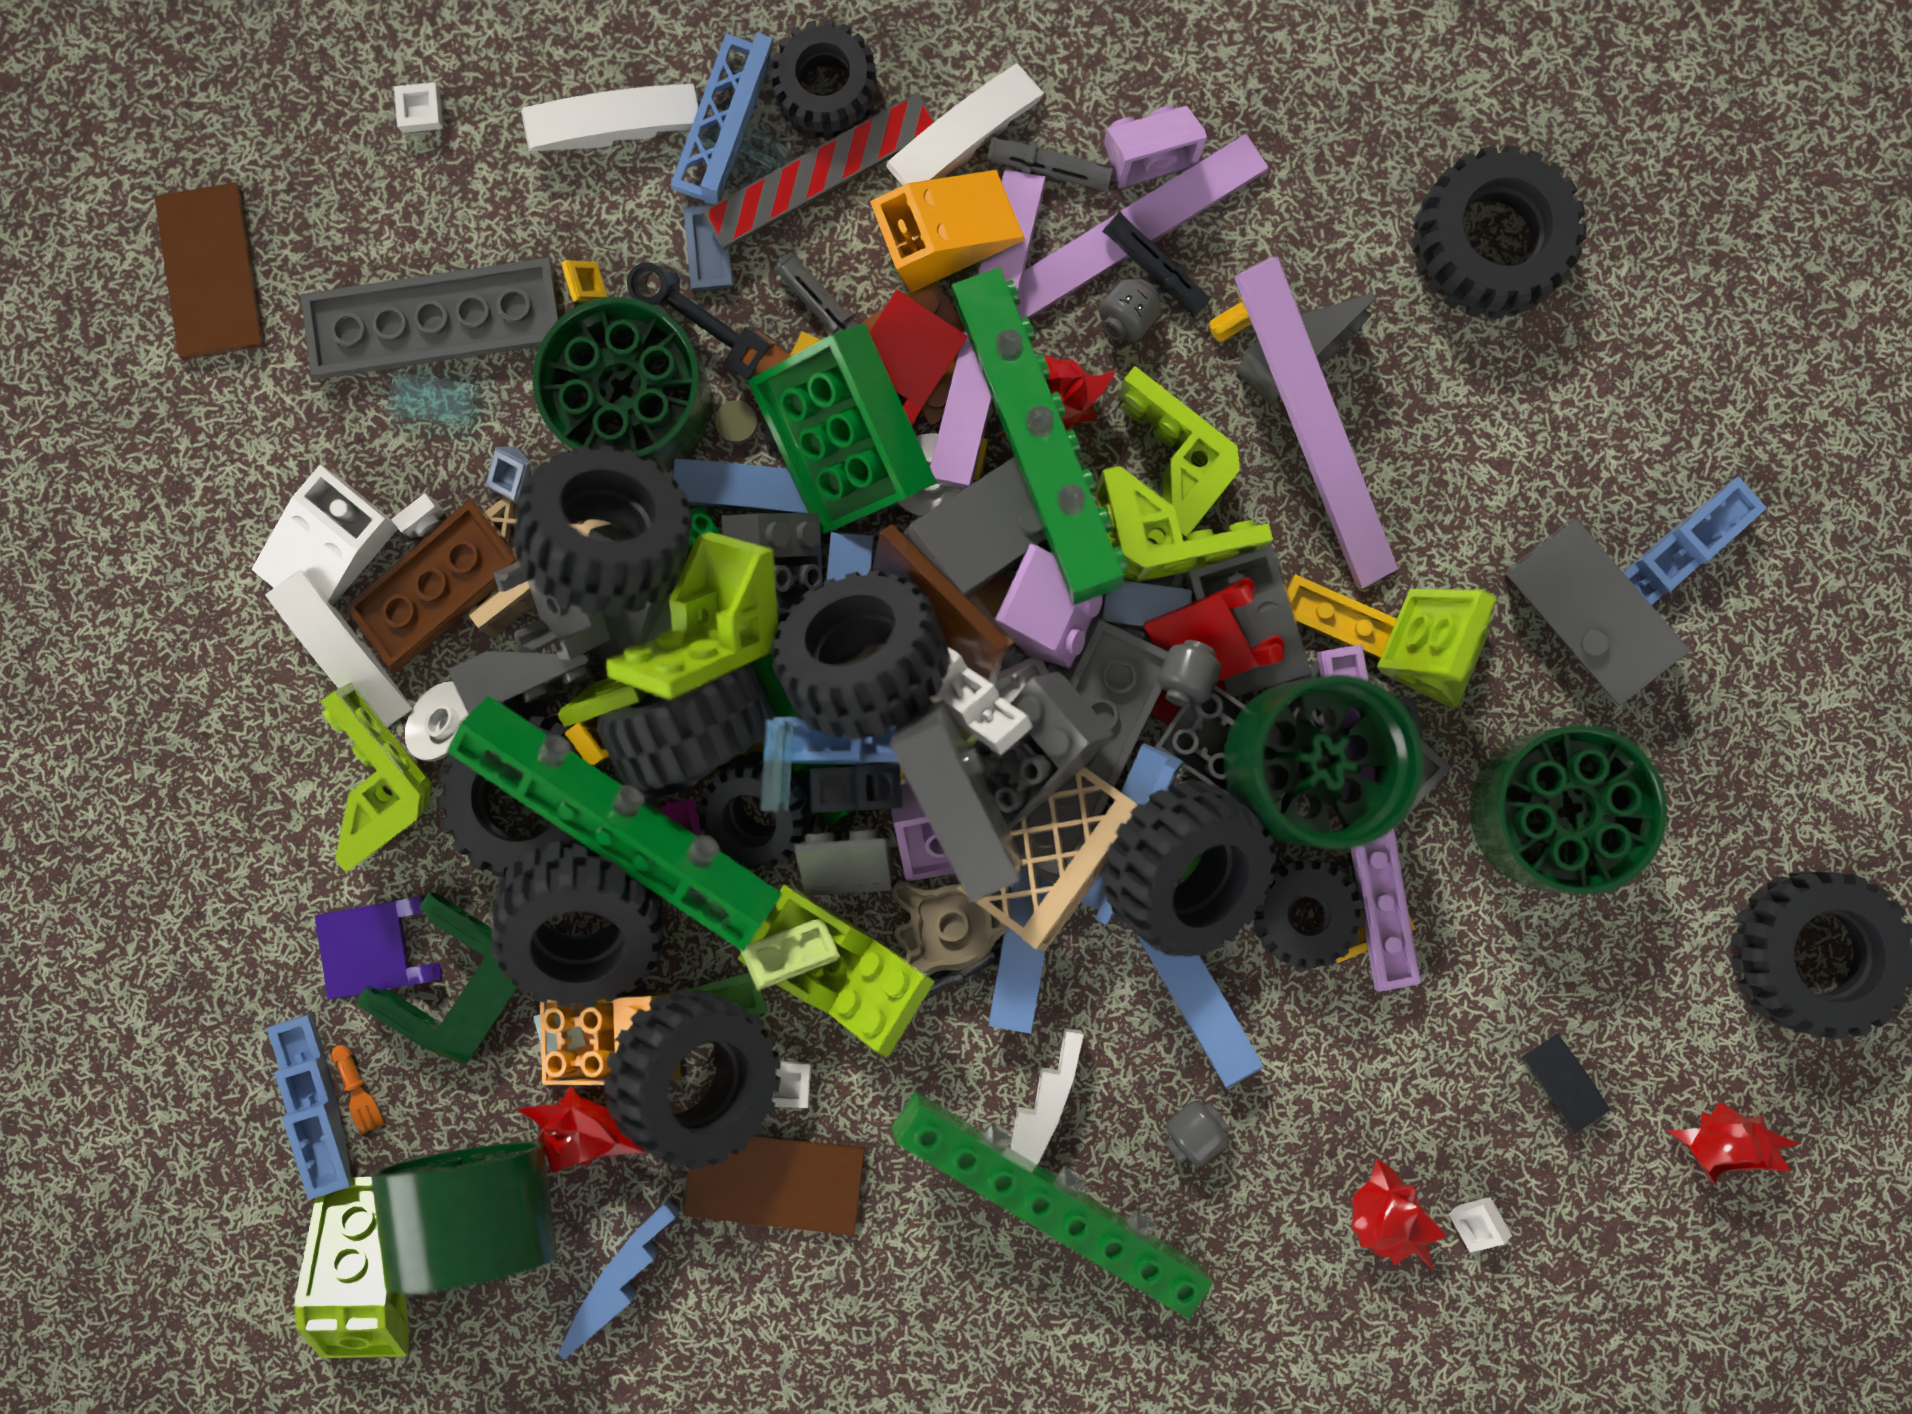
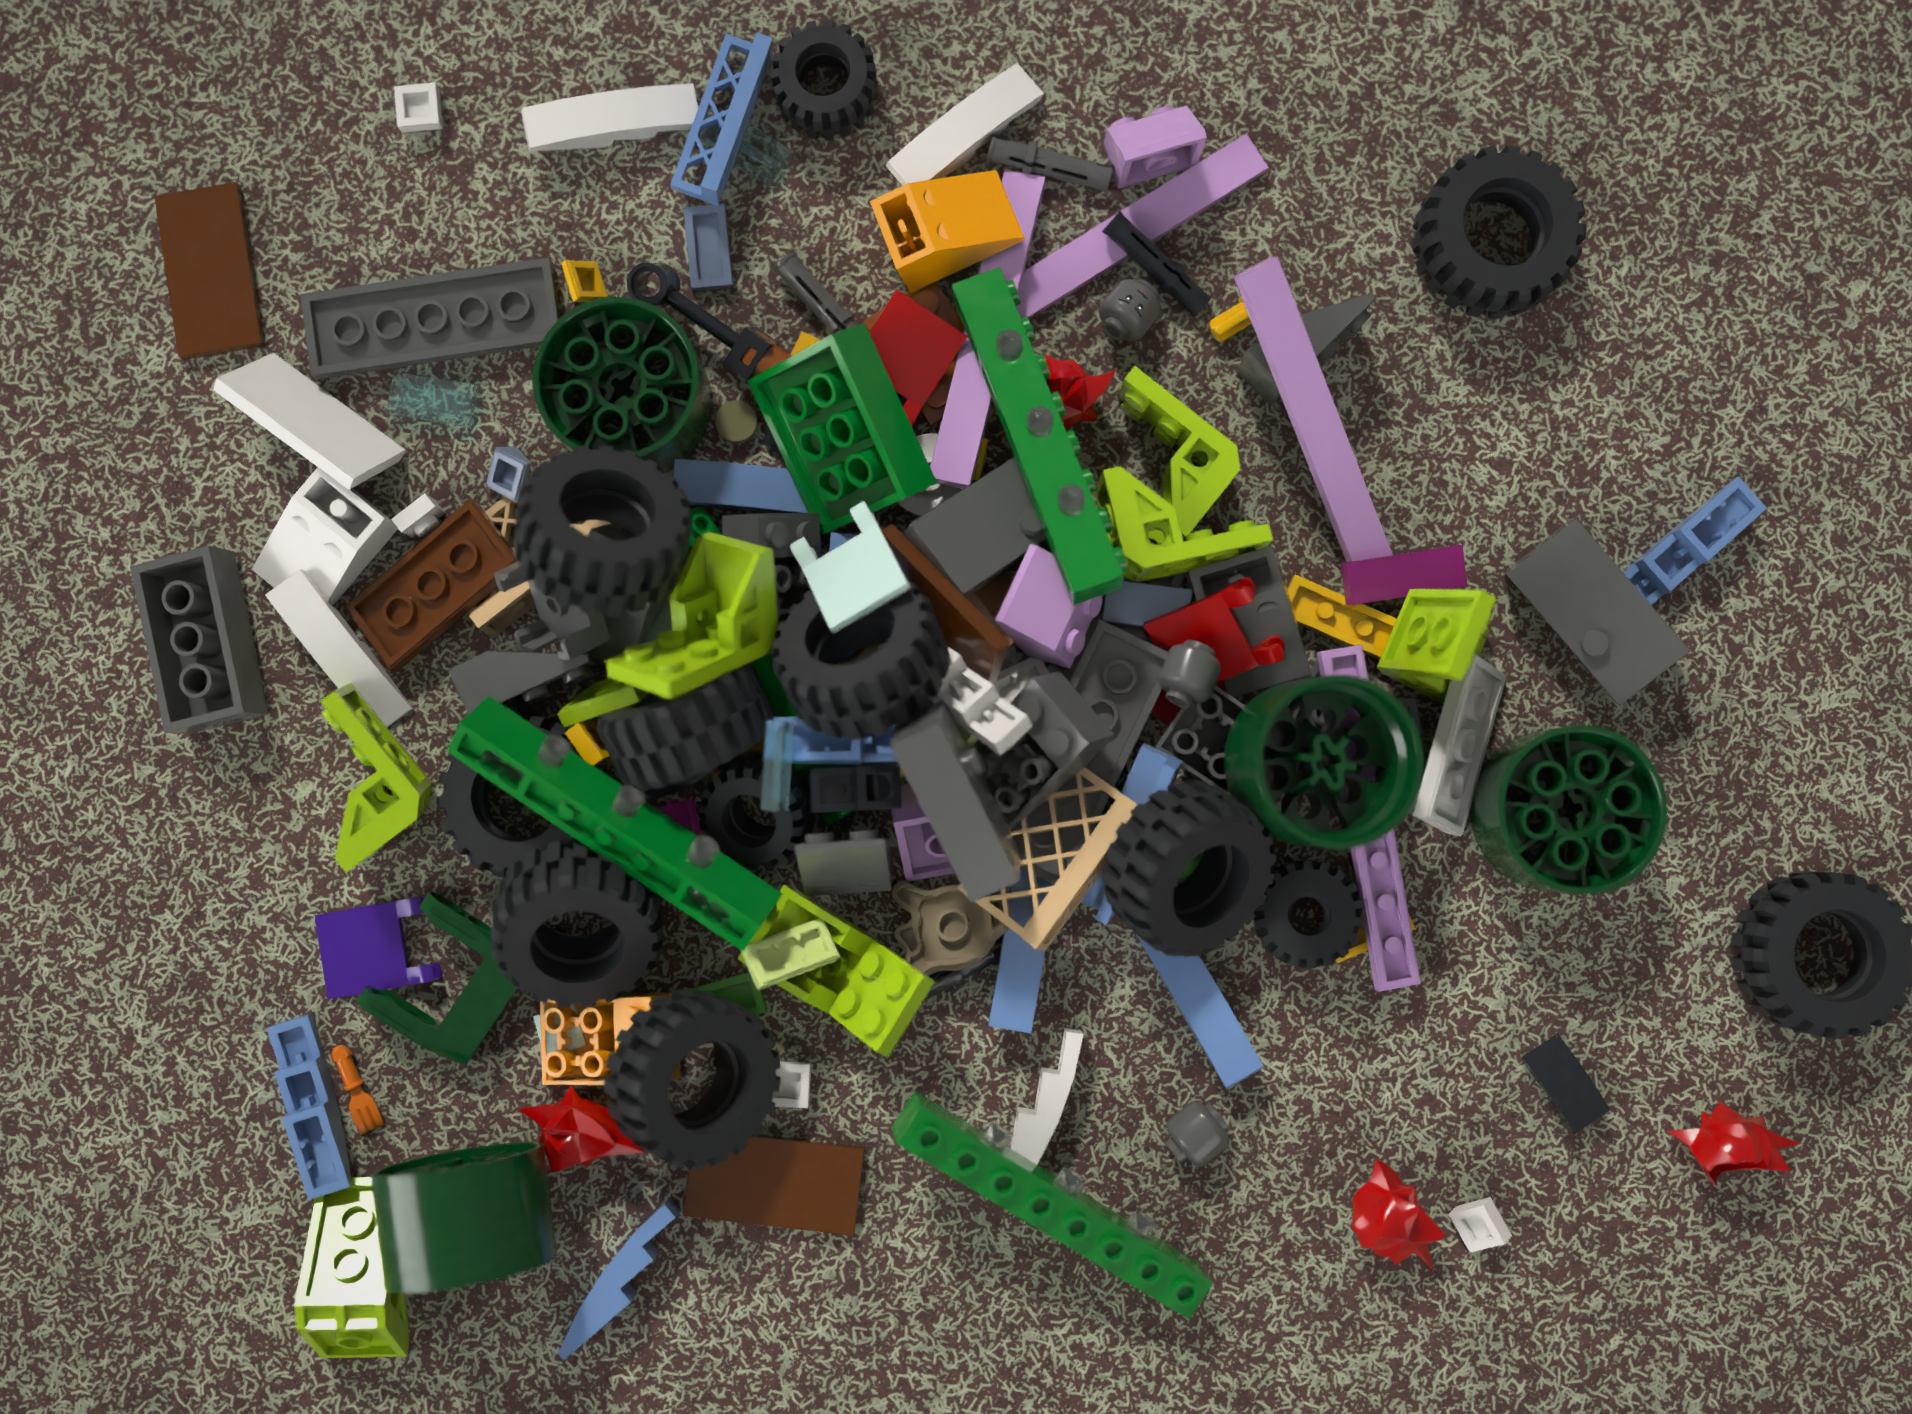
(199, 640): none -> dark grey brick
(309, 420): none -> white tile
(434, 722): white dish -> none
(817, 172): tile -> none
(854, 575): none -> light aqua flag
(1395, 574): none -> magenta tile
(1459, 748): none -> white tile

